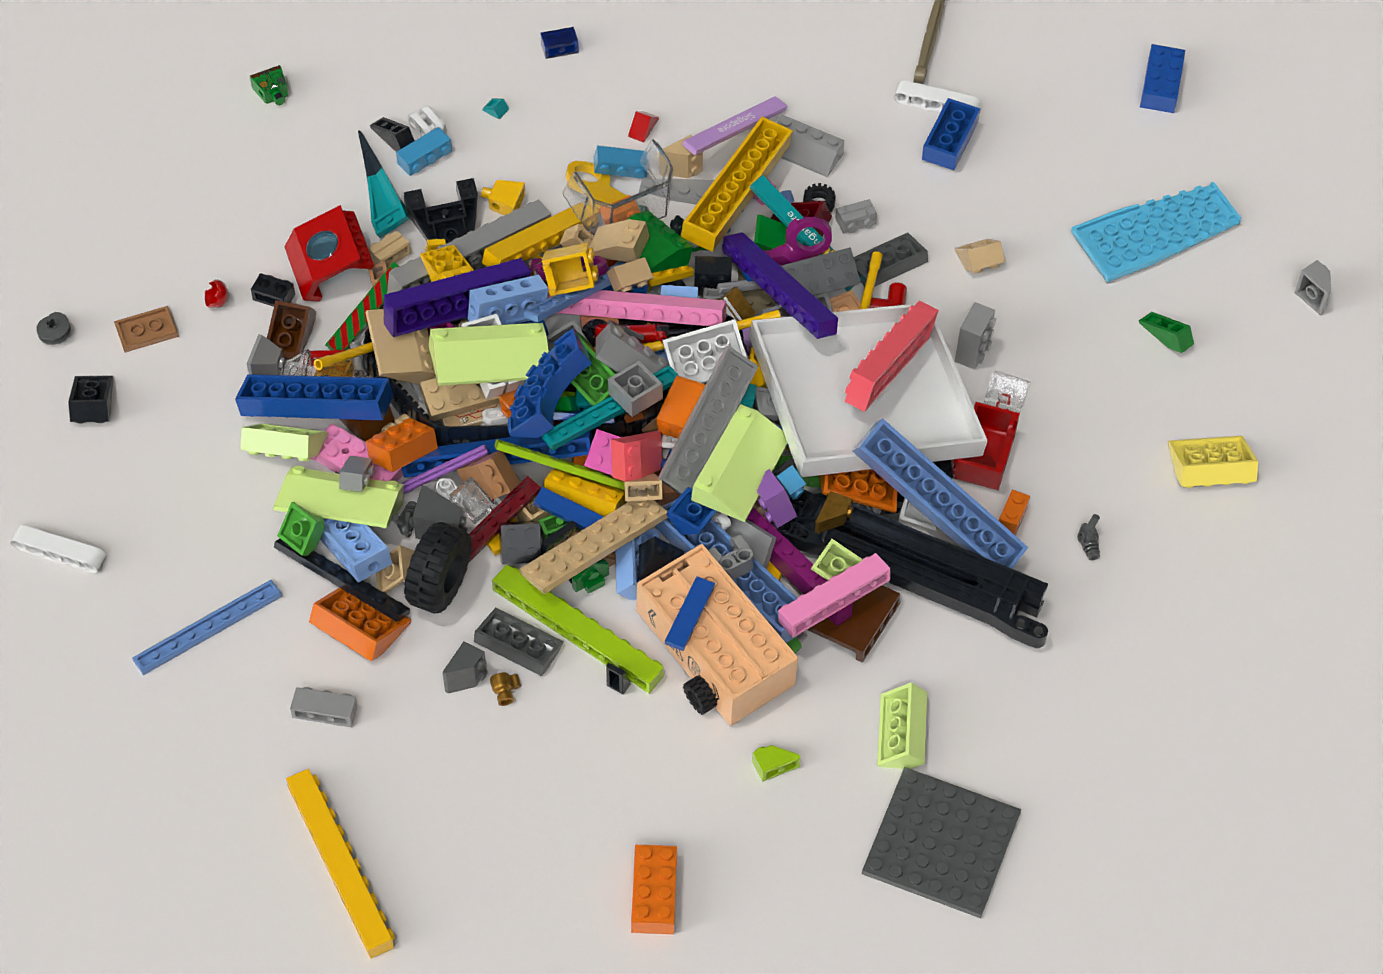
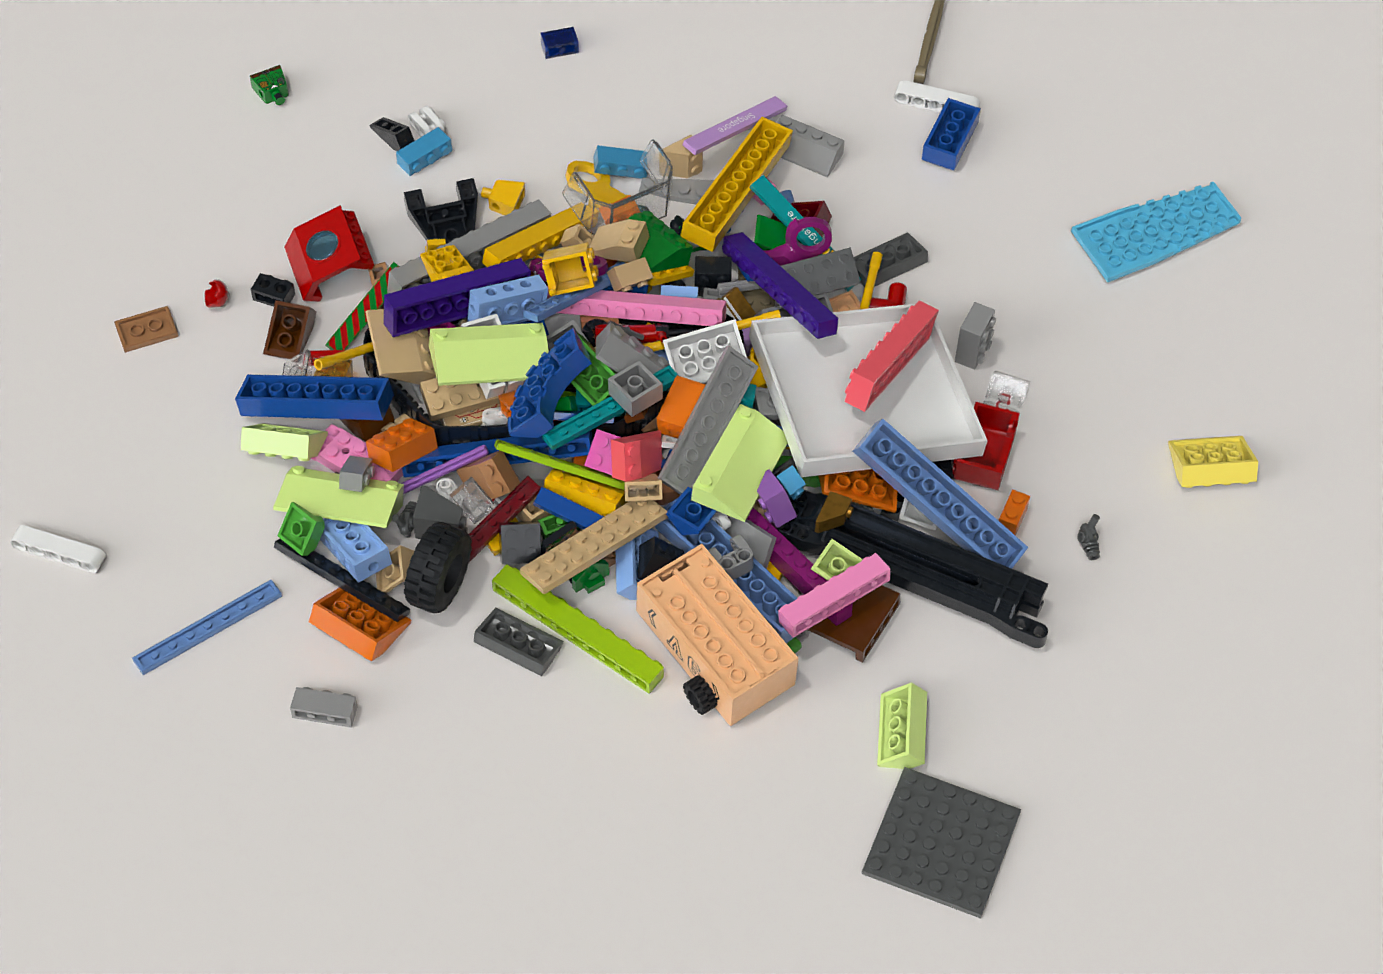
(53, 328): dark grey piece -> none
(90, 399): black slope -> none
(265, 358): light grey slope -> none
(340, 864): yellow brick -> none
(358, 366): light grey pin -> none
(385, 204): teal plate -> none
(390, 249): tan brick -> none
(465, 669): dark grey slope -> none
(496, 107): teal slope -> none
(502, 684): pearl gold piece -> none
(617, 678): black slope -> none
(642, 125): red slope -> none
(654, 889): orange brick -> none
(689, 613): blue tile -> none
(774, 761): lime slope -> none
(820, 192): black tyre -> none
(856, 216): light grey brick -> none
(981, 255): tan slope -> none
(1162, 78): blue brick -> none
(1170, 332): green slope -> none
(1314, 286): light grey slope -> none

